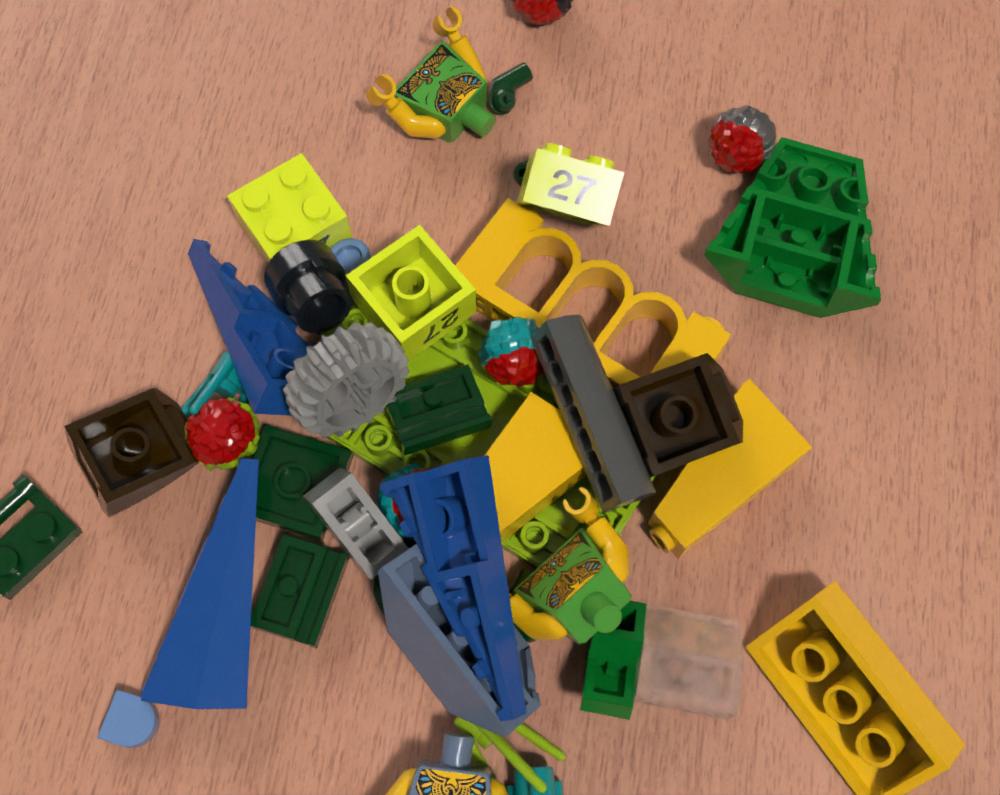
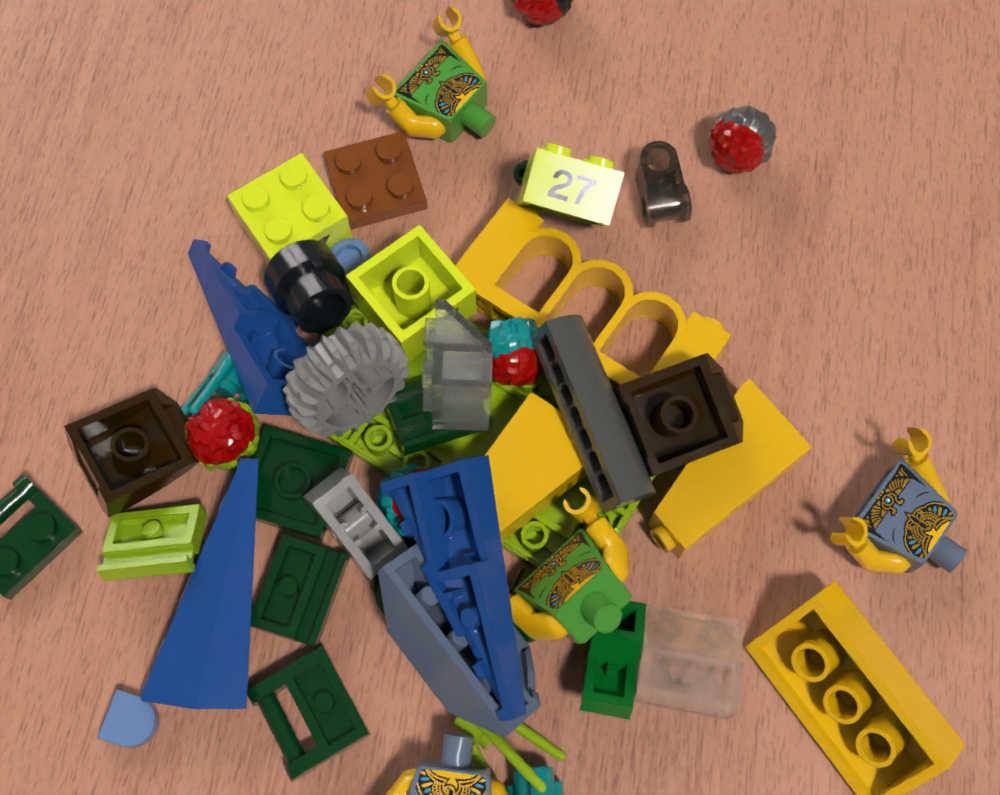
(152, 542): none -> lime plate
(323, 705): none -> dark green plate
(376, 180): none -> dark orange plate
(456, 371): none -> clear slope
(504, 87): dark green arm -> none
(662, 192): none -> clear smoke piece
(801, 234): green wedge -> none
(904, 516): none -> torso

